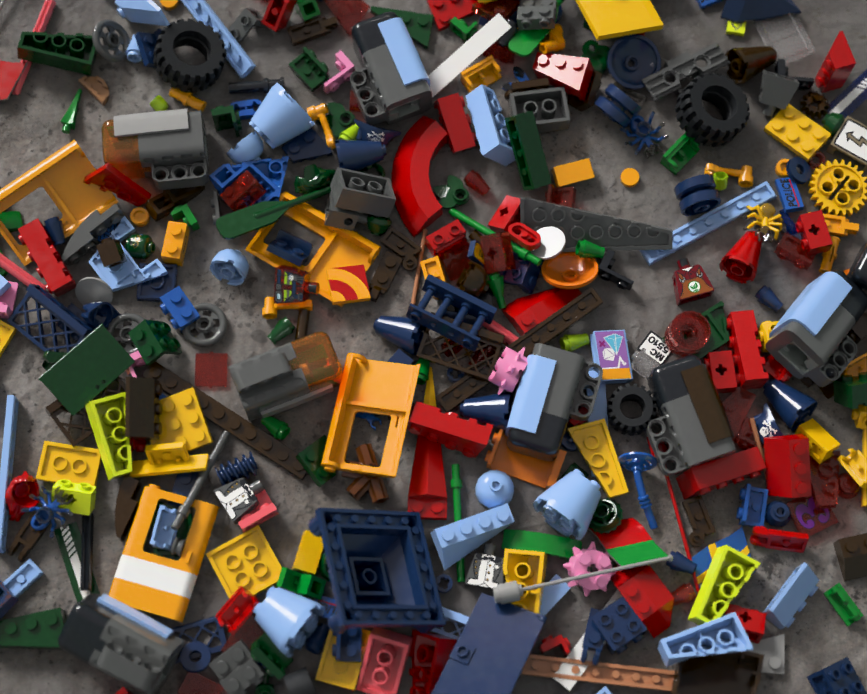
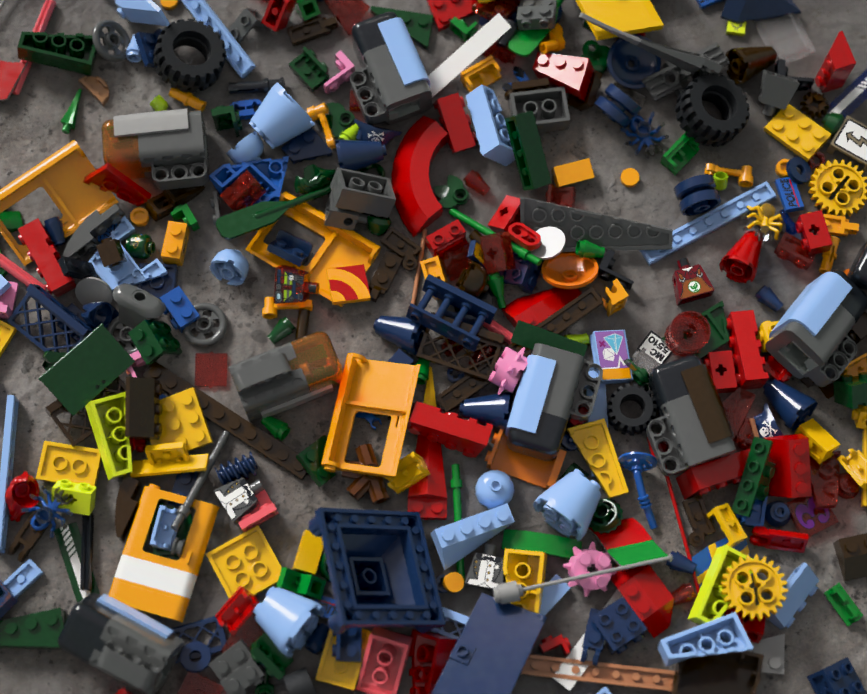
(76, 268): none -> black plate
(136, 304): none -> dark grey piece
(410, 471): none -> yellow hinge
(453, 582): none -> light orange tile
(528, 335): none -> dark green sticker
(617, 296): none -> light orange hinge
(640, 375): none -> dark green plate
(684, 59): none -> dark grey plate
(729, 524): none -> yellow hinge
(755, 477): none -> dark green bracket
(772, 585): none -> yellow gear

